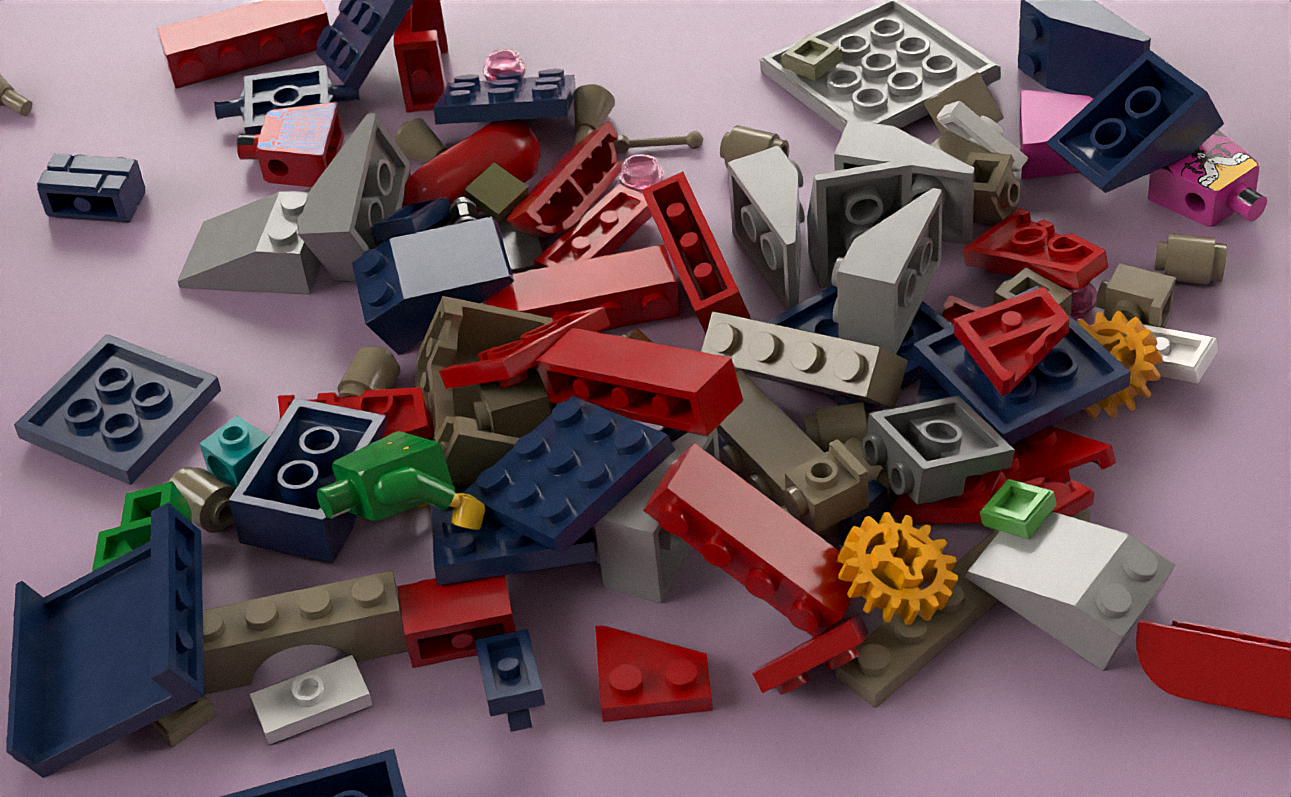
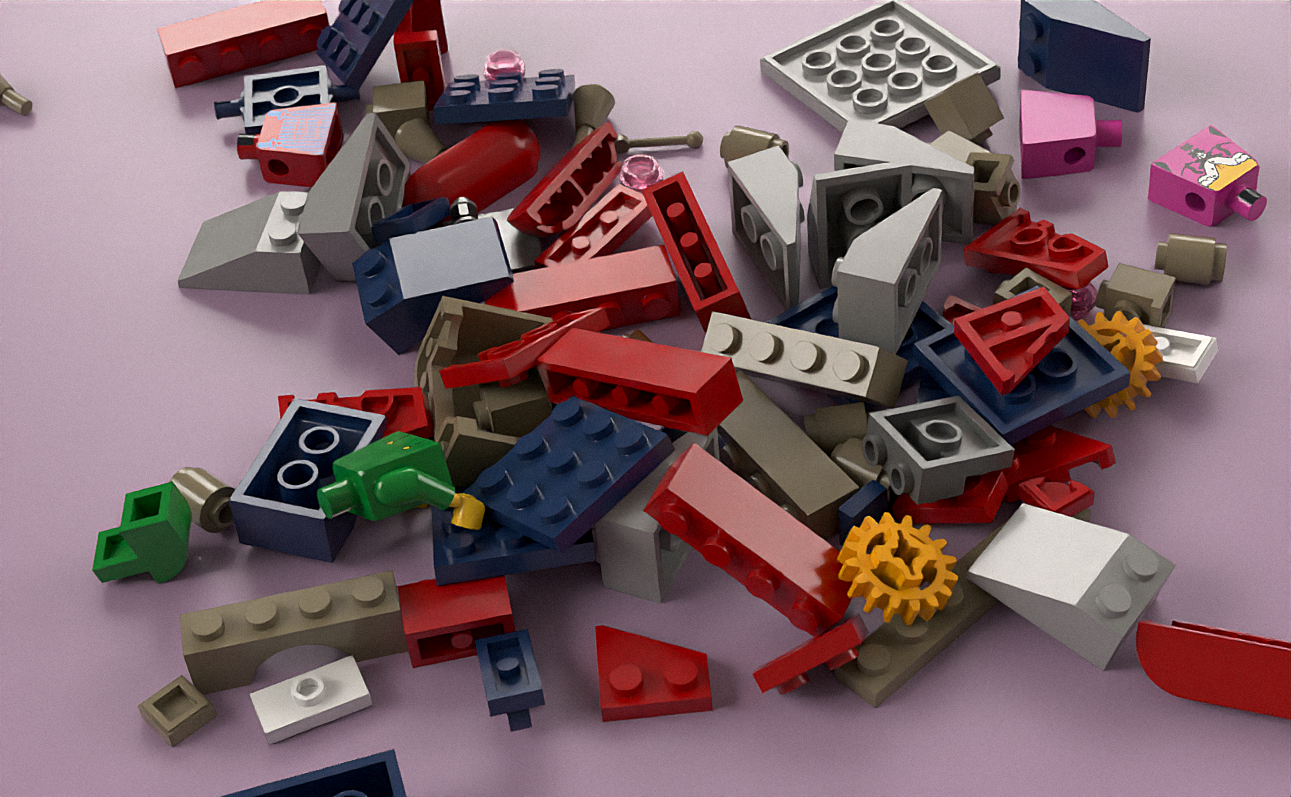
(91, 187): dark blue brick -> none
(108, 649): dark blue panel -> none
(118, 408): dark blue plate -> none
(232, 450): teal brick -> none
(369, 370): dark tan brick -> none
(399, 104): none -> dark tan brick
(496, 192): olive tile -> none
(811, 58): olive tile -> none
(826, 488): dark tan brick -> none
(980, 131): white plate -> none
(1018, 508): bright green tile -> none
(1137, 124): dark blue slope -> none

